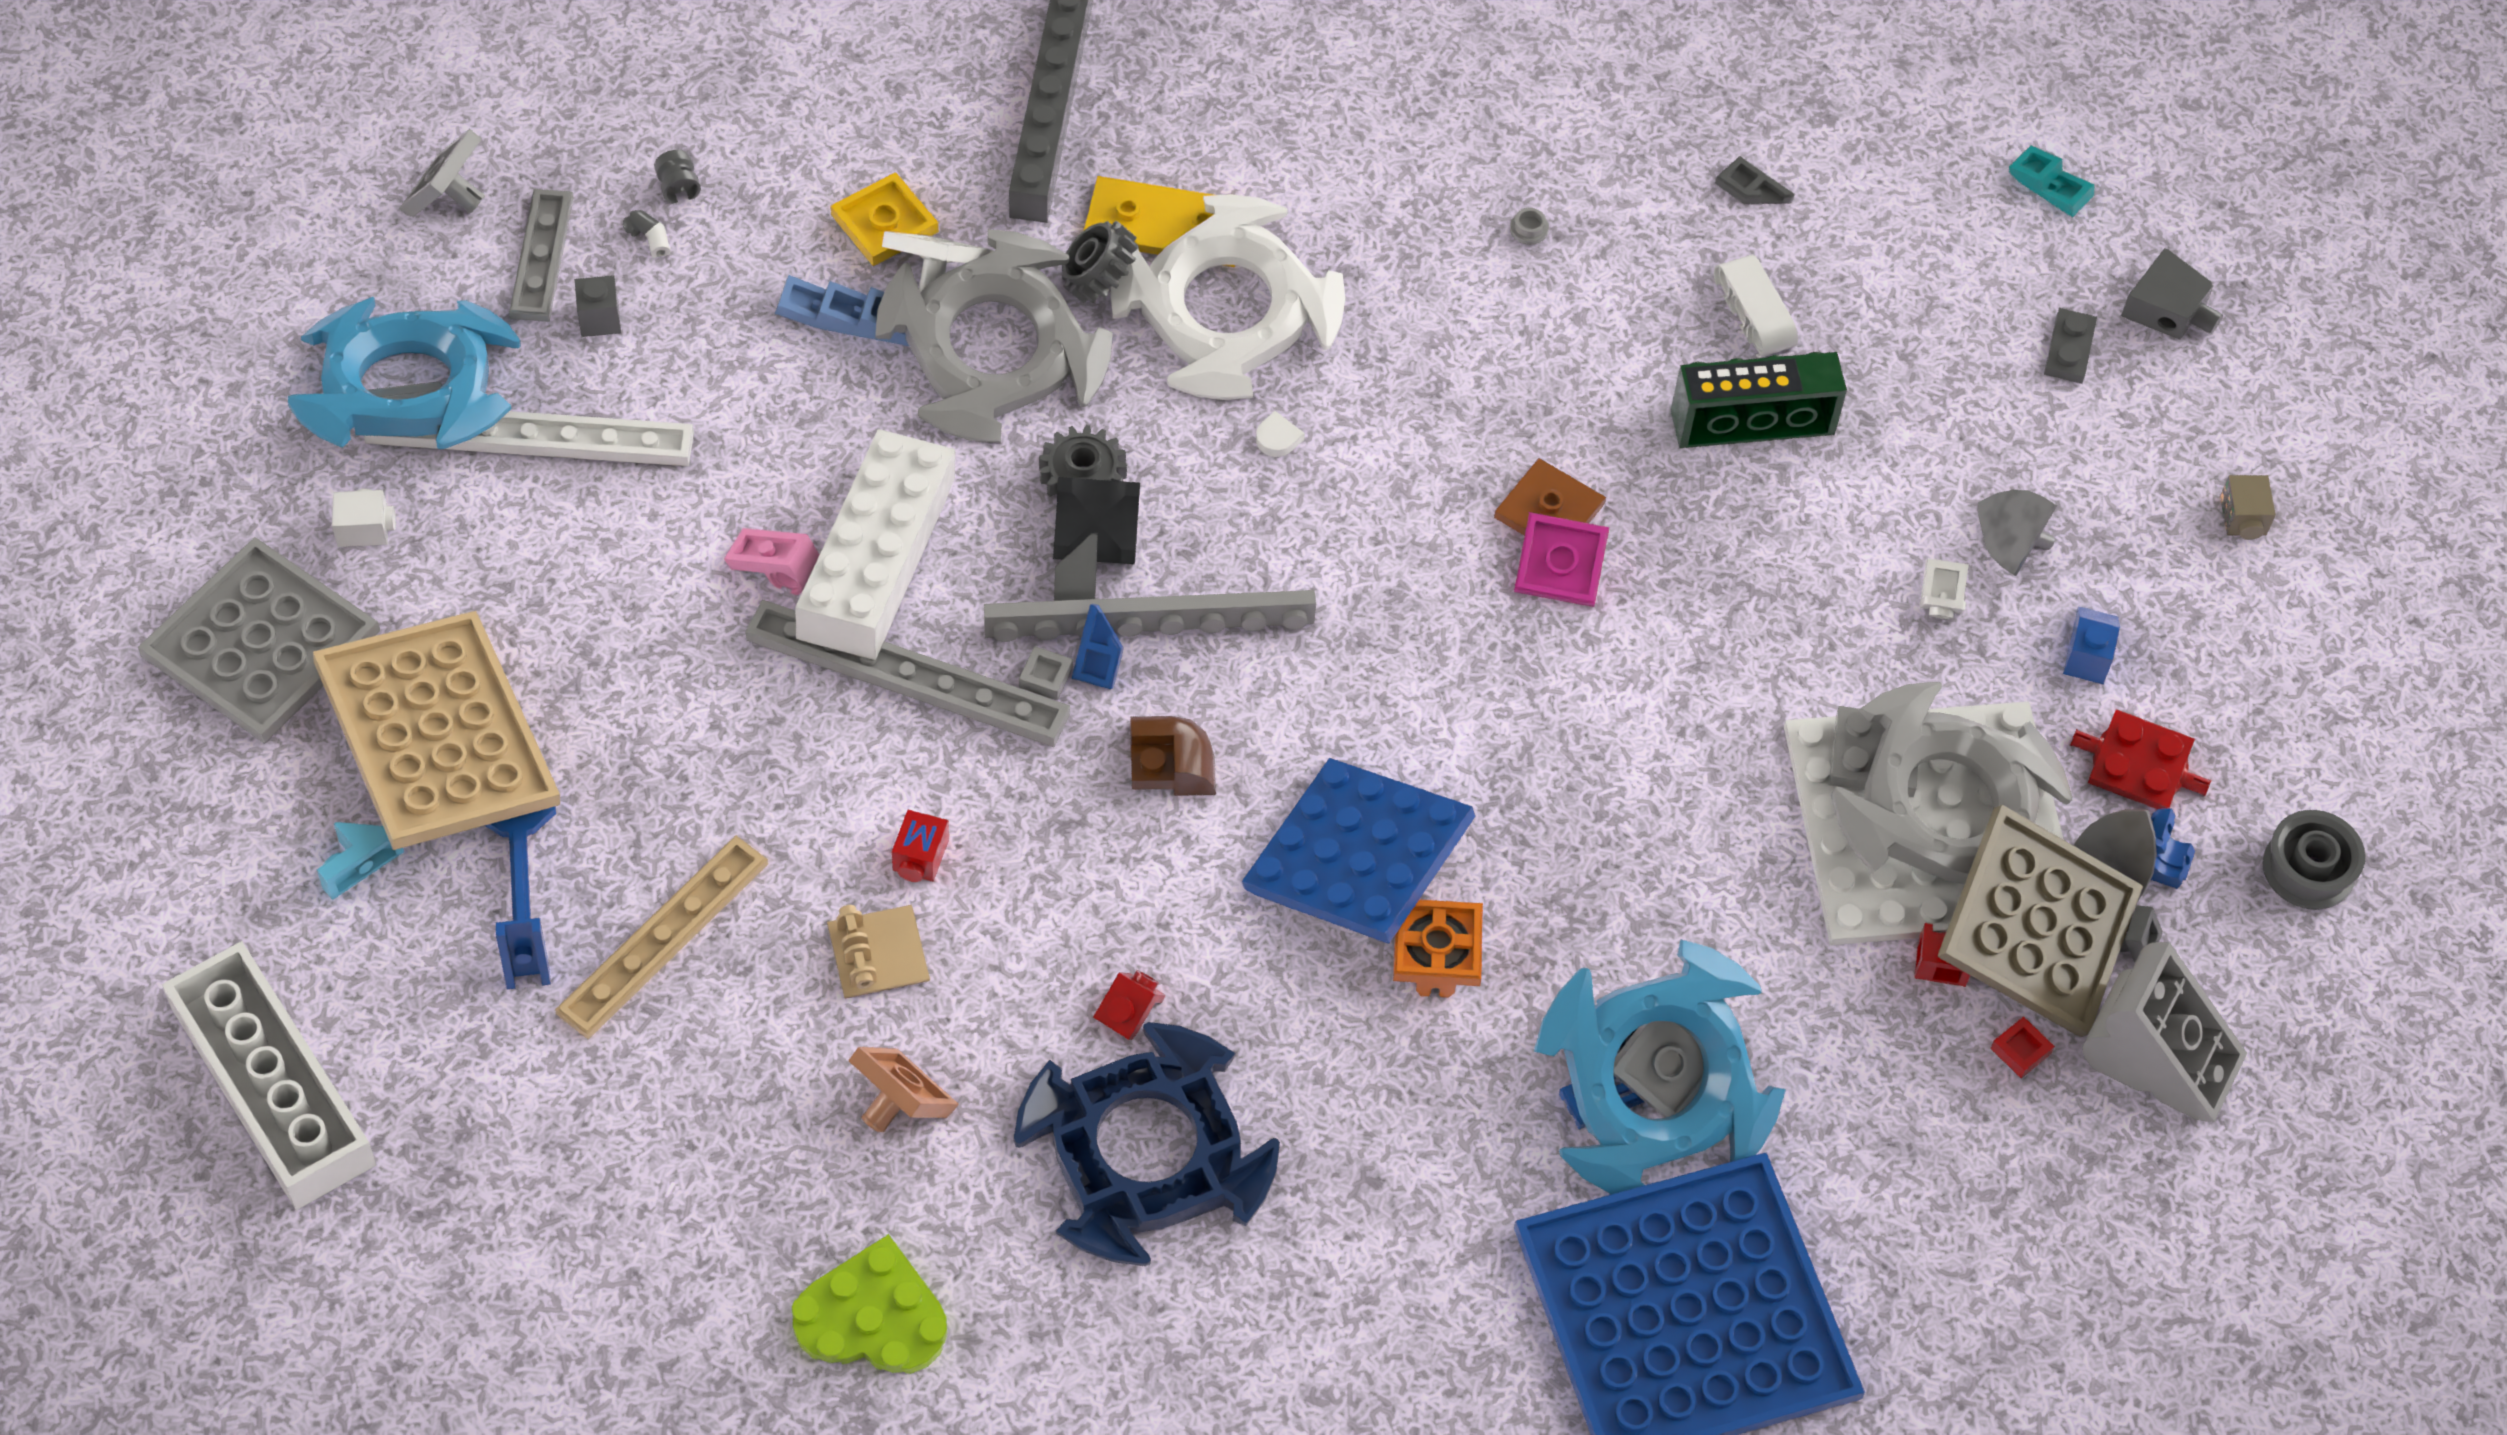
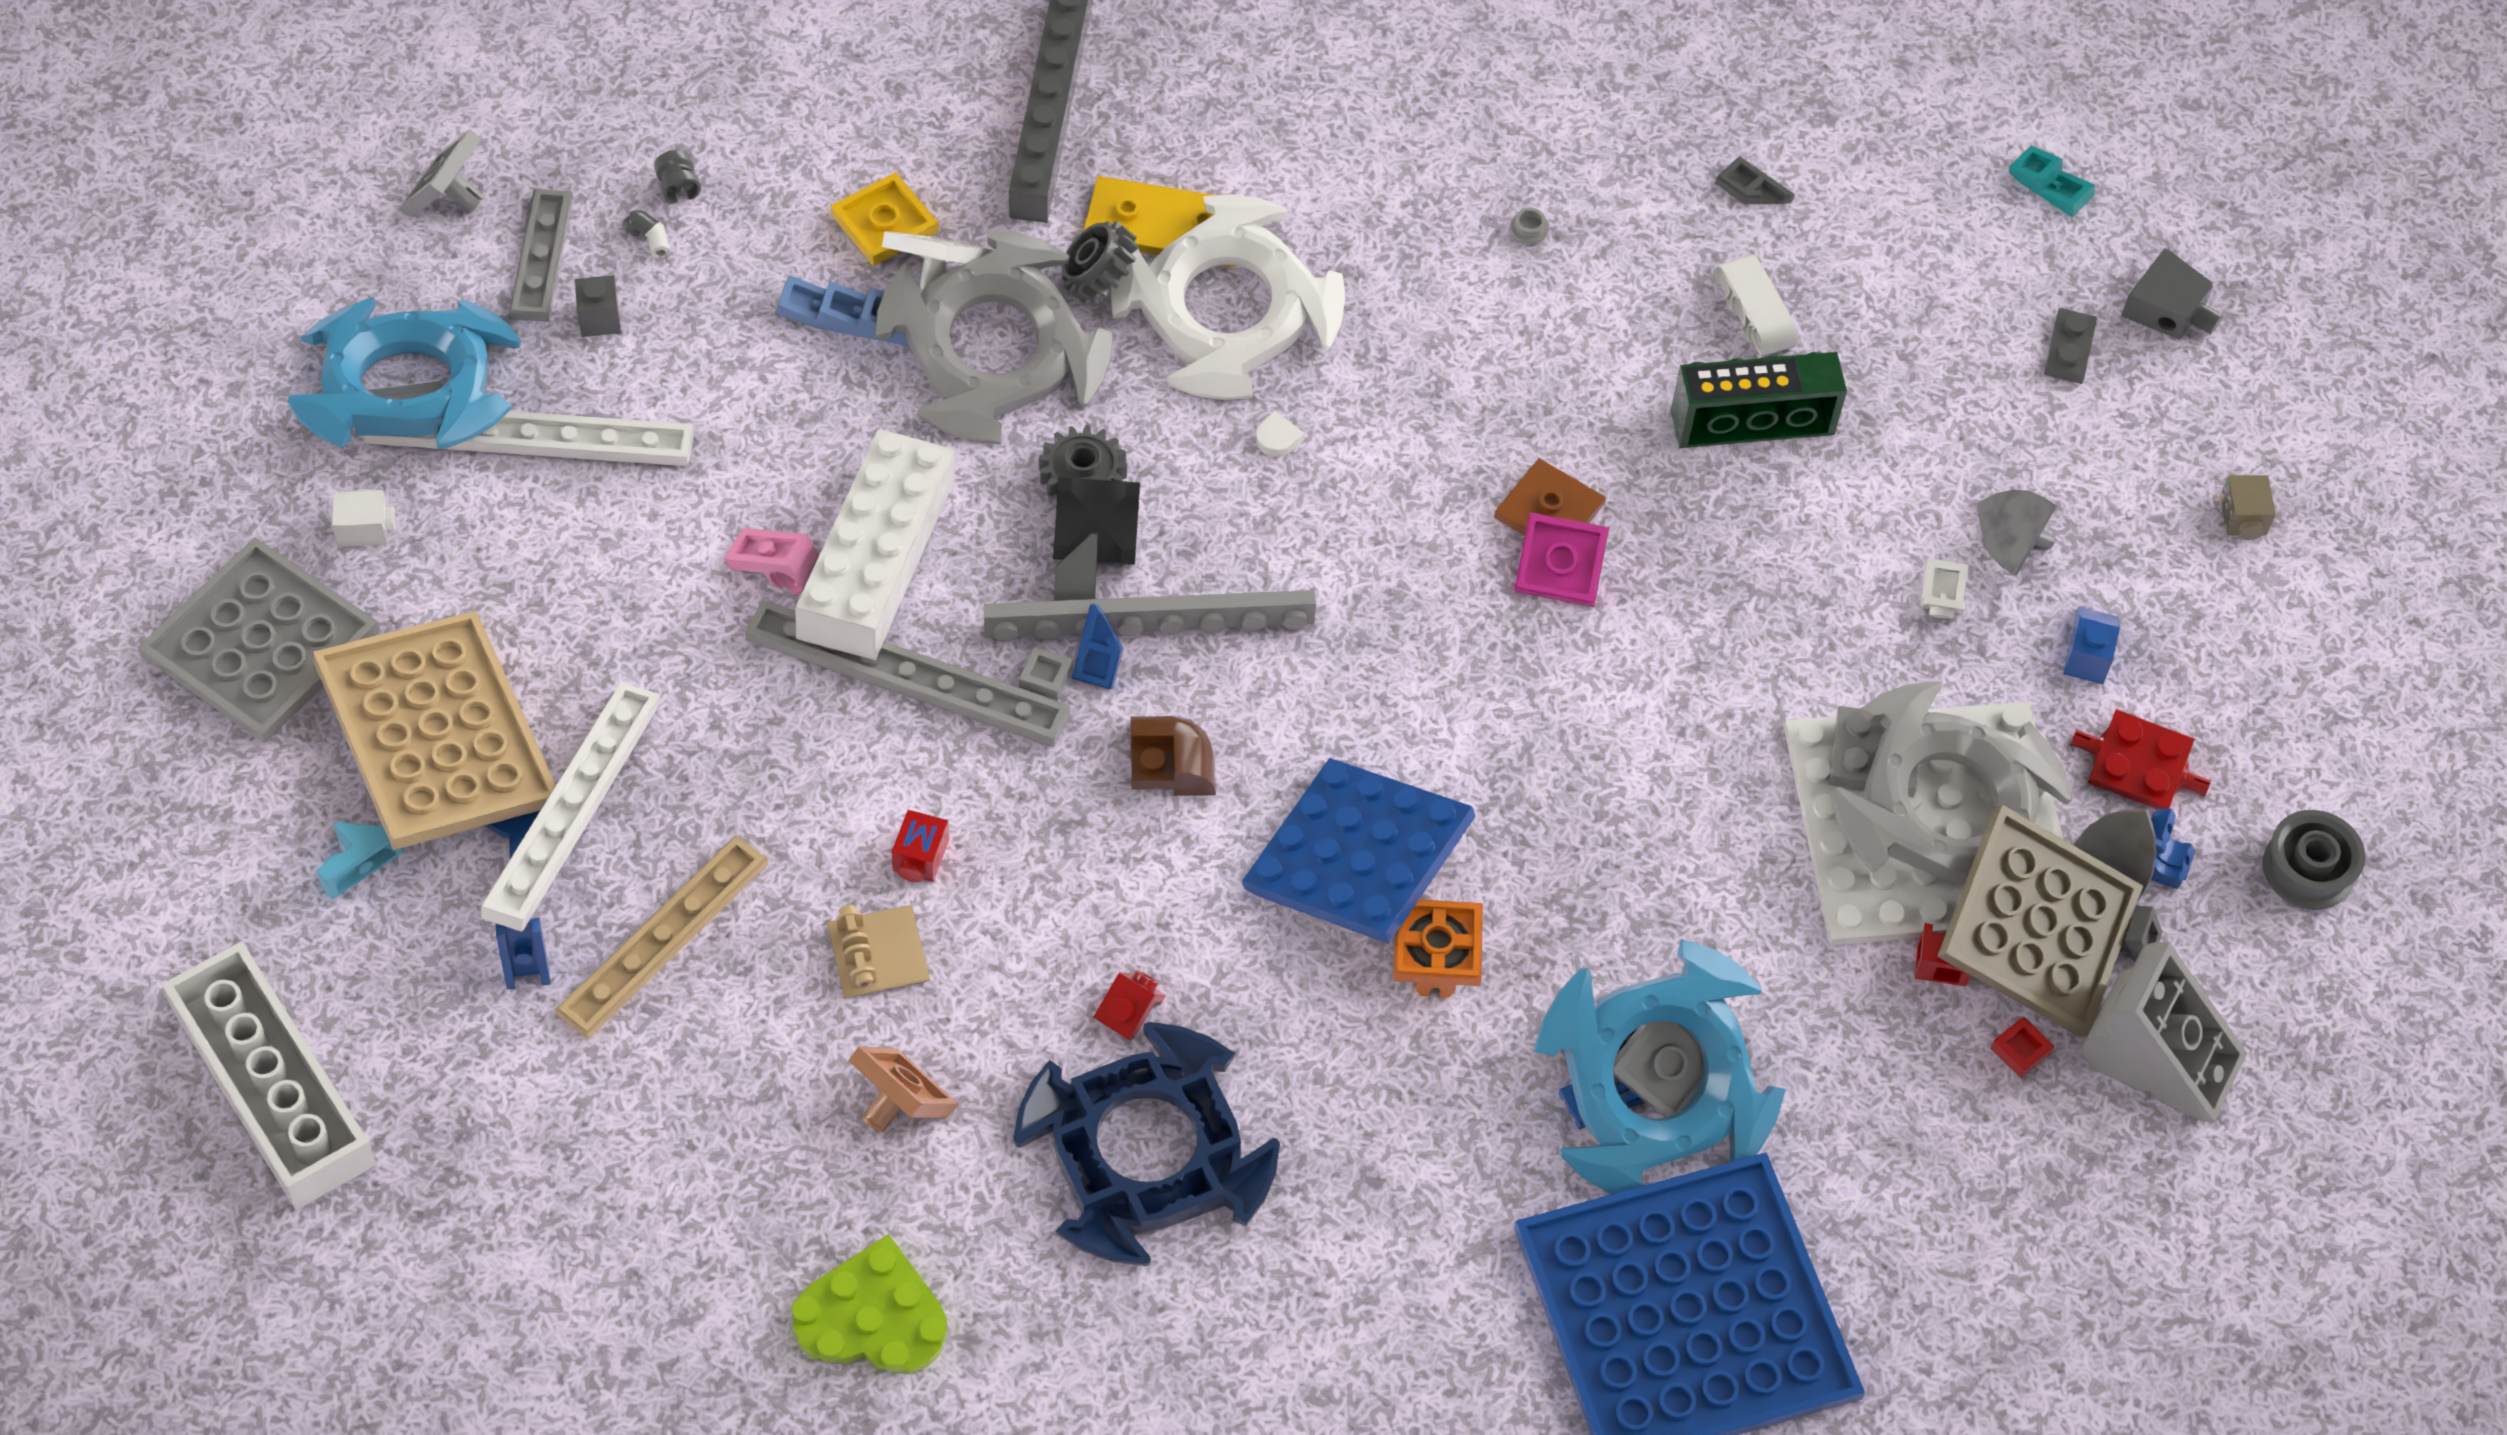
(570, 807): none -> white plate

